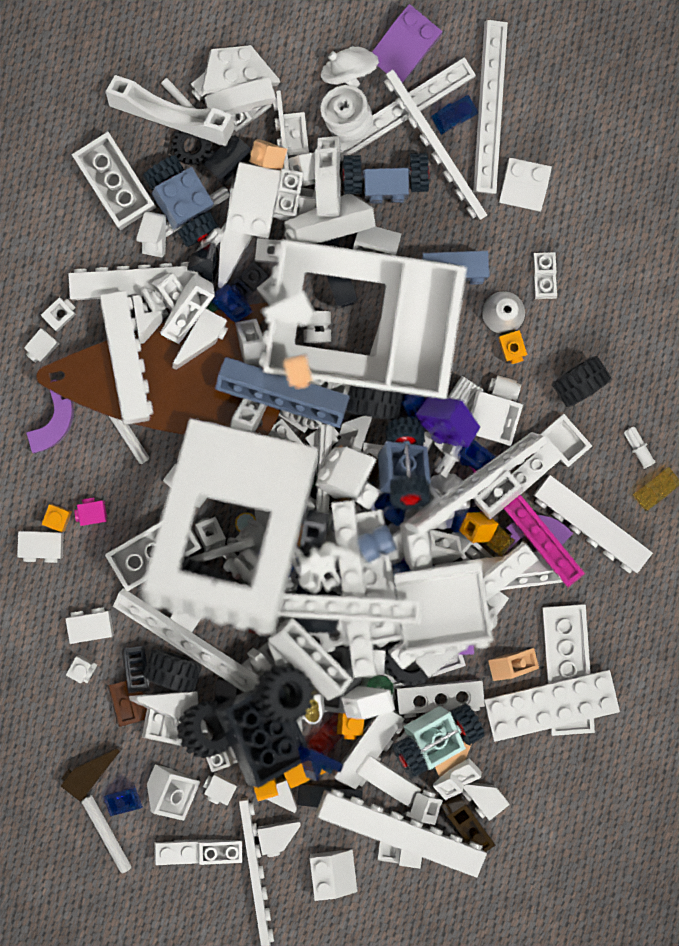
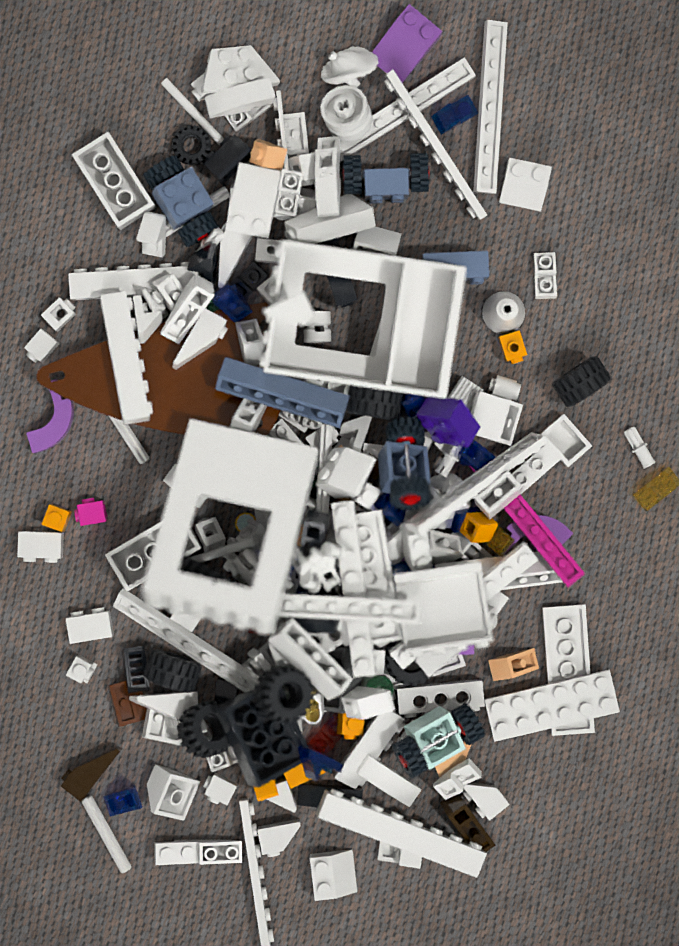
(203, 123): white arch -> none
(298, 371): light nougat slope -> none
(377, 543): sand blue wheel -> none
(425, 807): white brick -> none
(592, 524): white brick -> none

